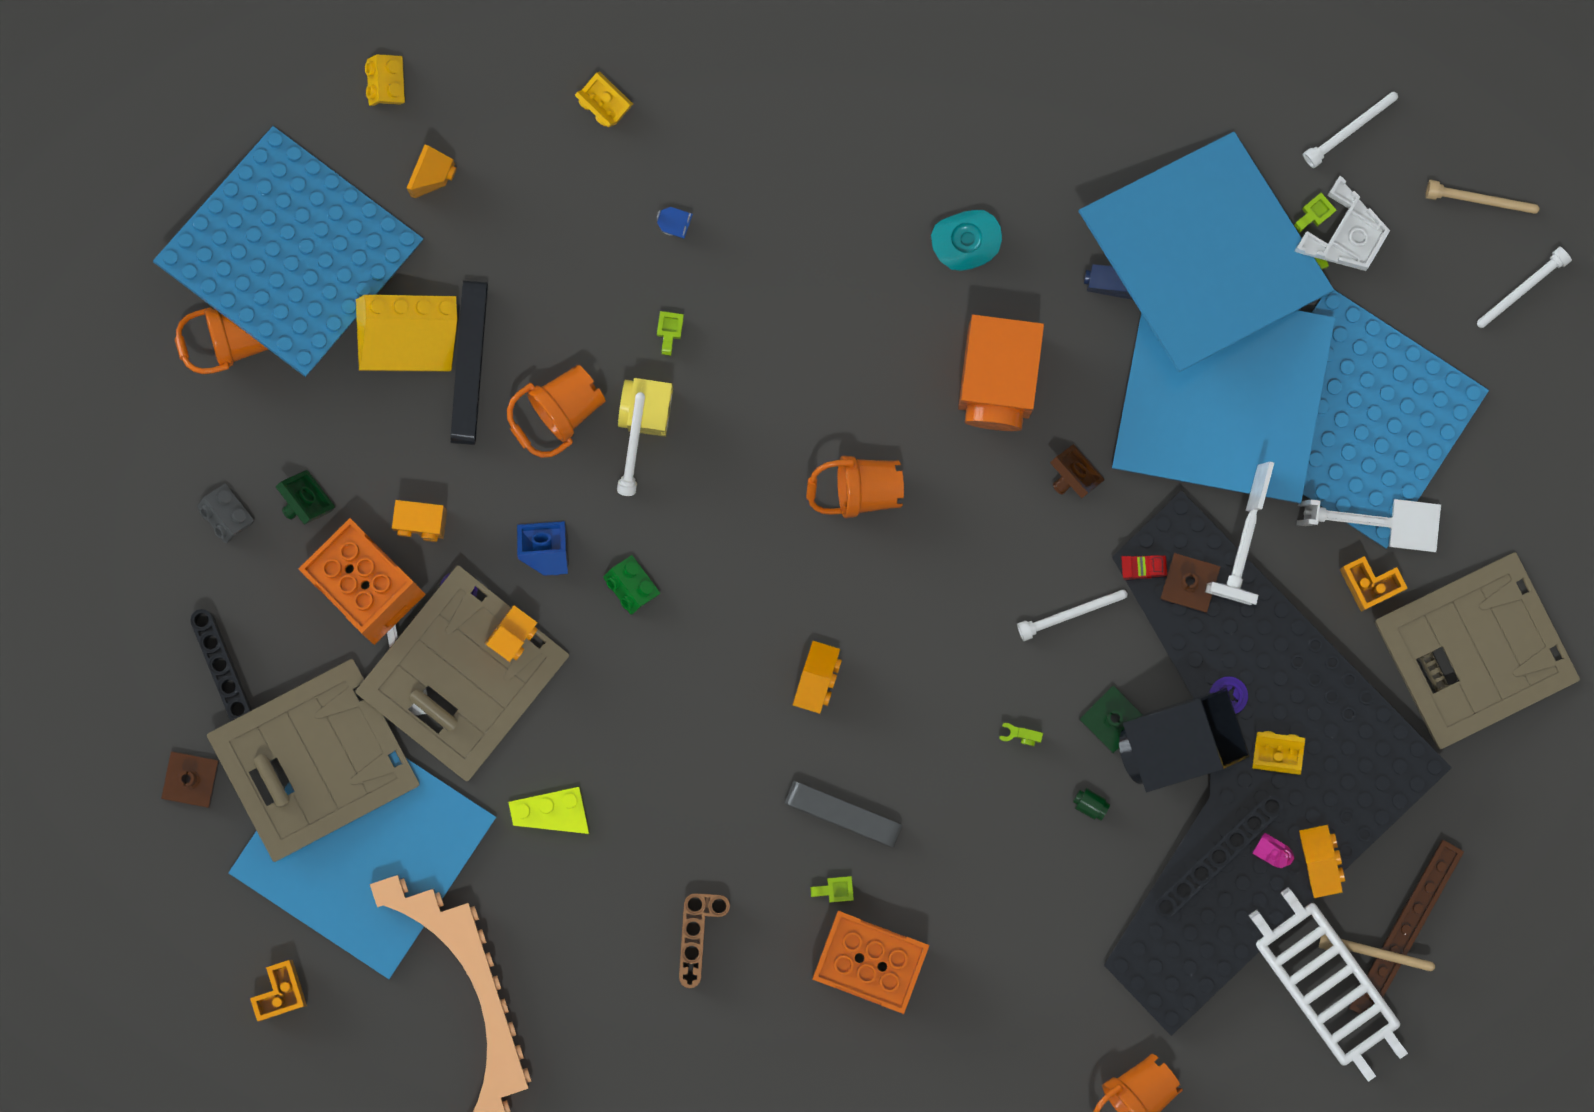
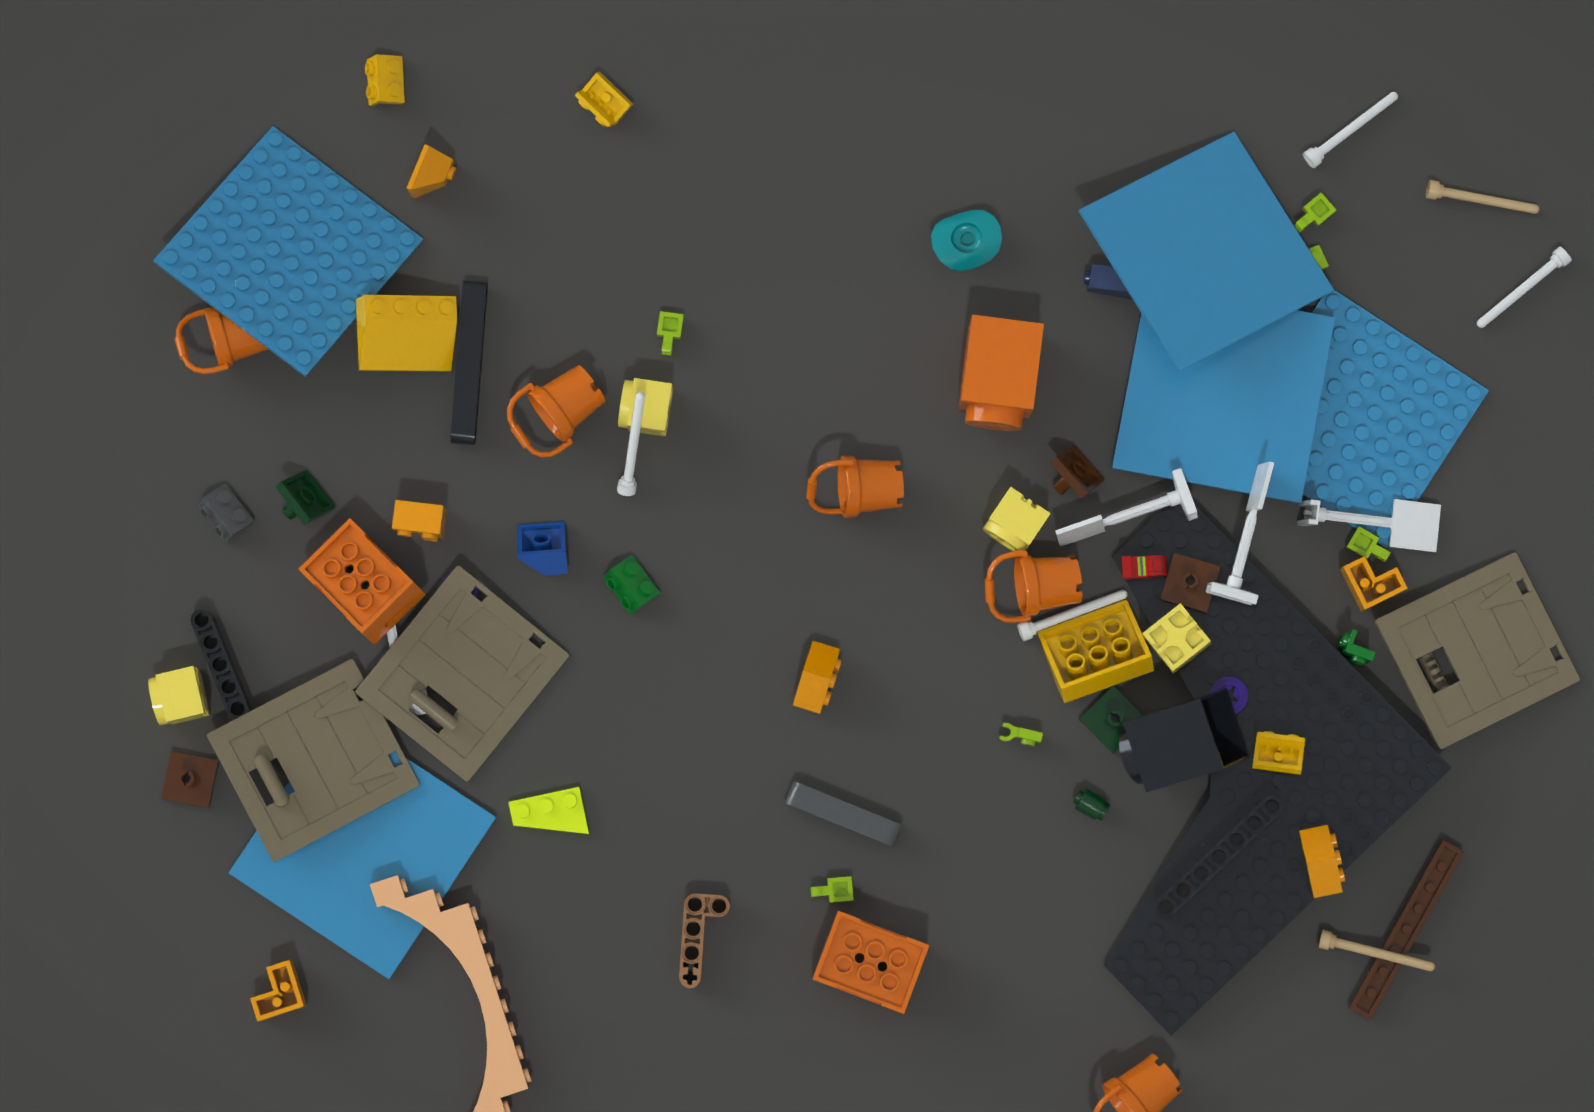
(178, 696): none -> light yellow piece
(511, 633): light orange brick -> none
(674, 221): blue piece -> none
(1015, 521): none -> light yellow piece
(1039, 584): none -> orange piece
(1096, 524): none -> white piece
(1096, 651): none -> yellow slope
(1176, 638): none -> light yellow piece
(1273, 852): dark pink rock -> none
(1351, 967): white bar -> none
(1355, 238): white wing -> none
(1356, 654): none -> green bracket
(1365, 543): none -> lime plate

